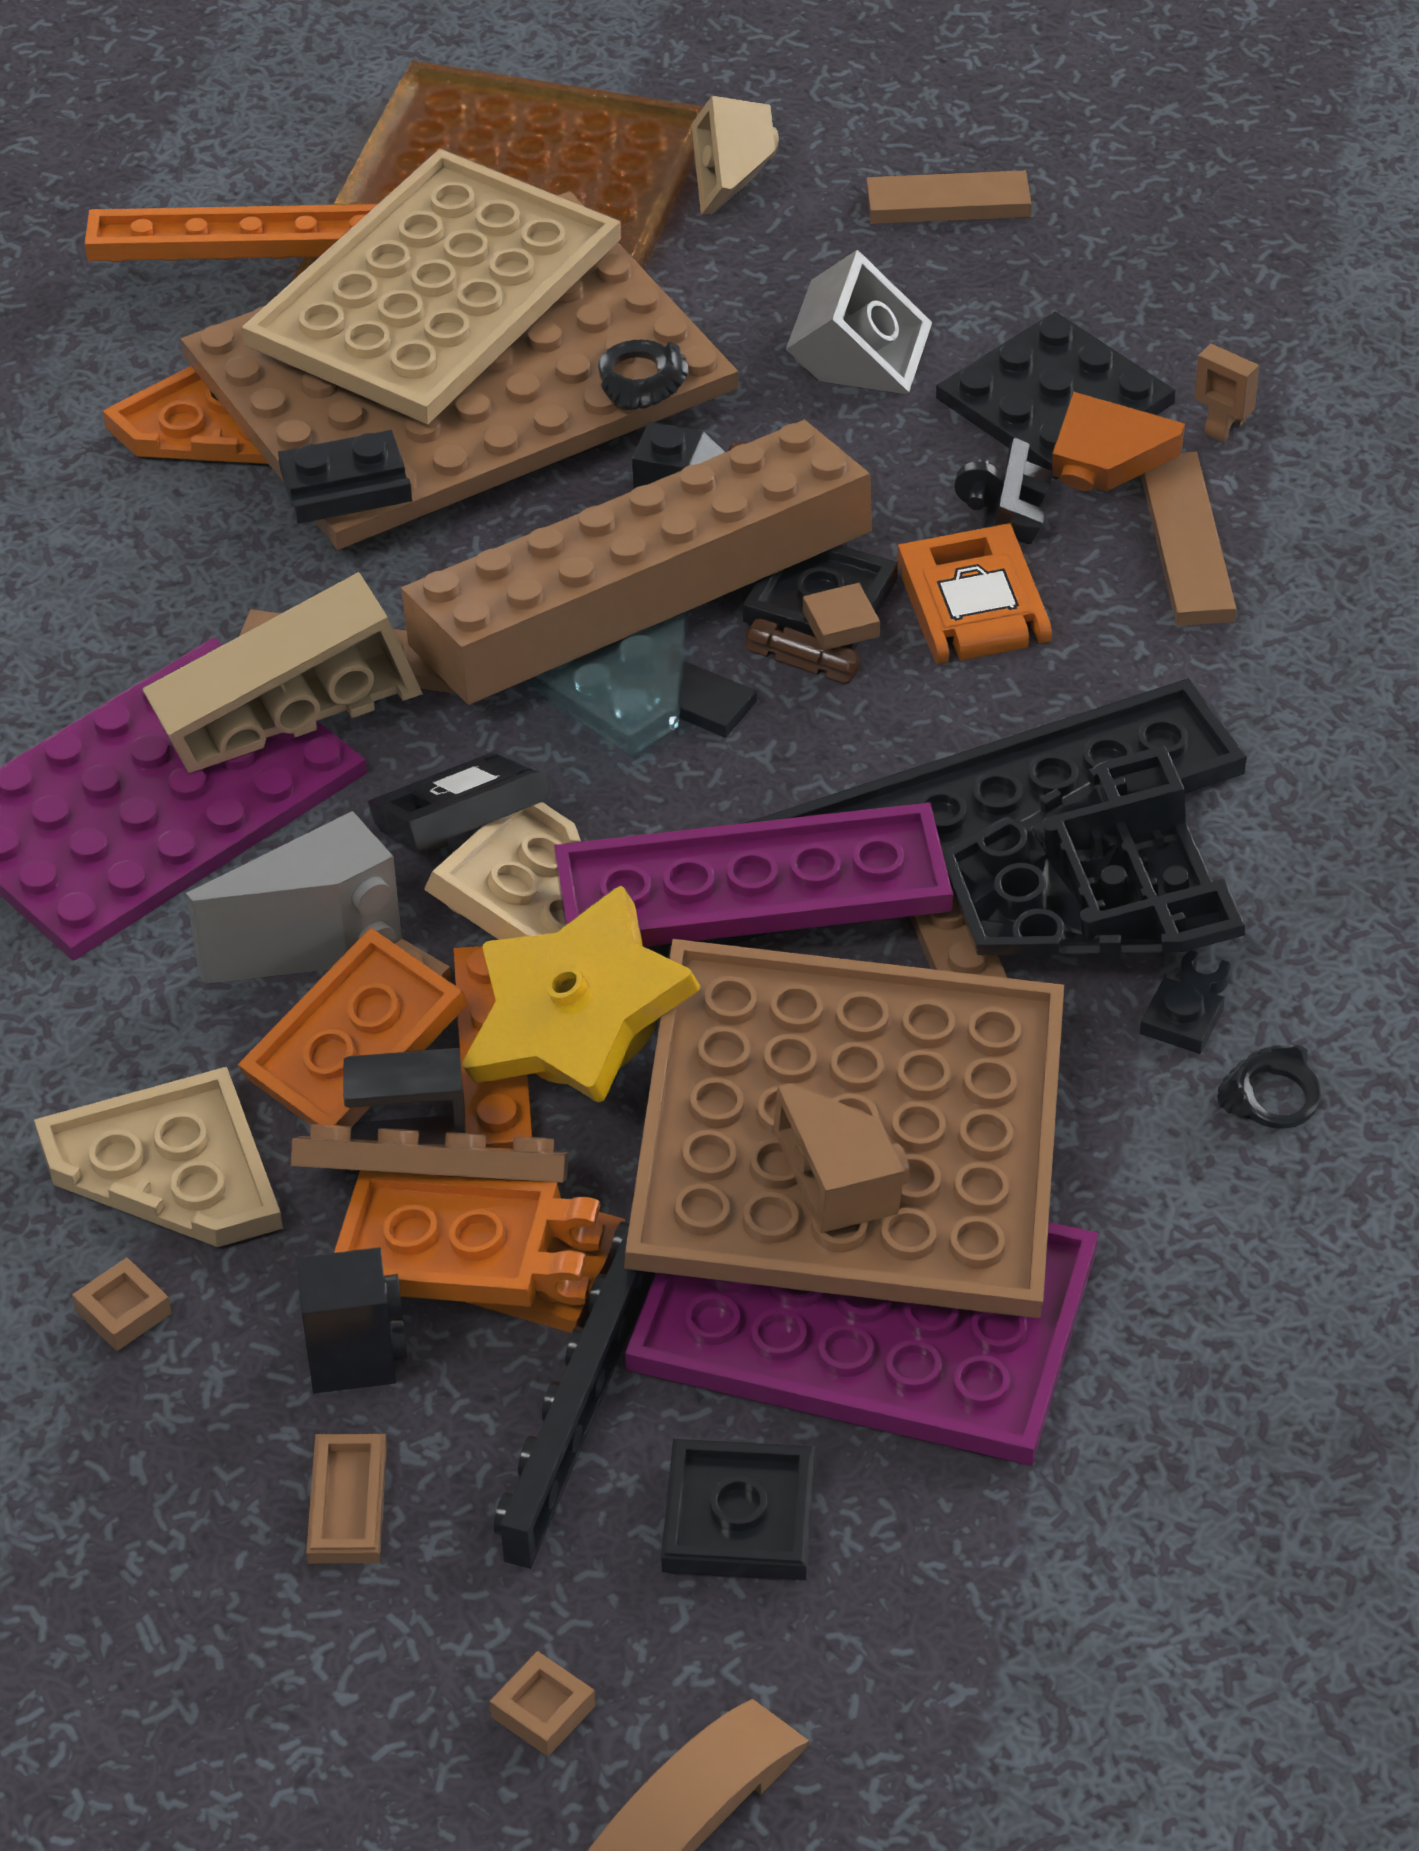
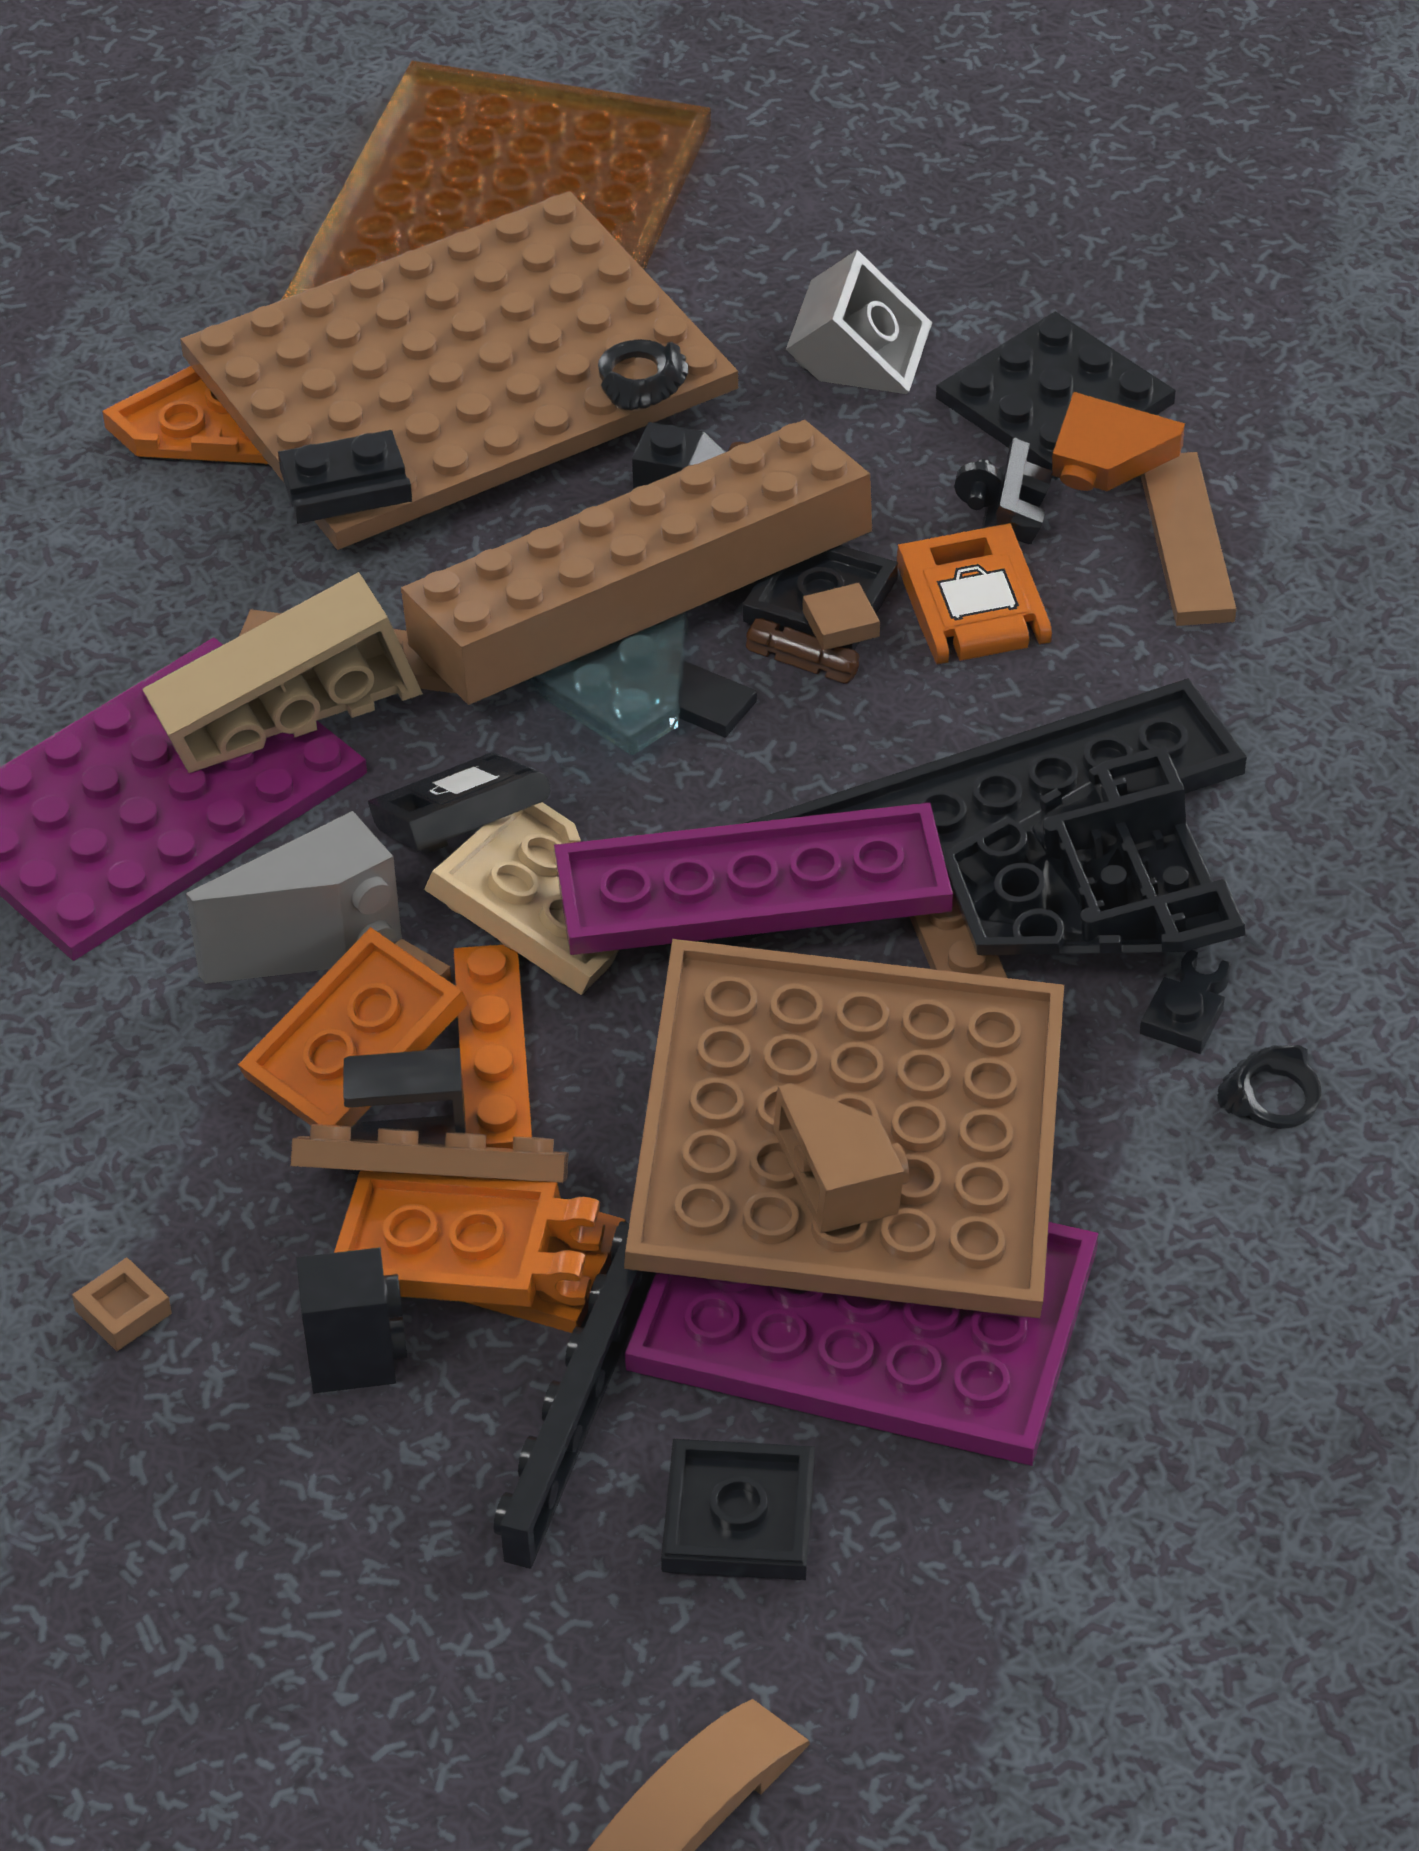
(167, 1157): tan plate -> none
(218, 232): orange plate -> none
(347, 1498): medium nougat tile -> none
(432, 285): tan plate -> none
(542, 1703): medium nougat plate -> none
(576, 1000): yellow plate -> none
(730, 148): tan slope -> none
(948, 197): medium nougat tile -> none
(1228, 388): medium nougat plate -> none

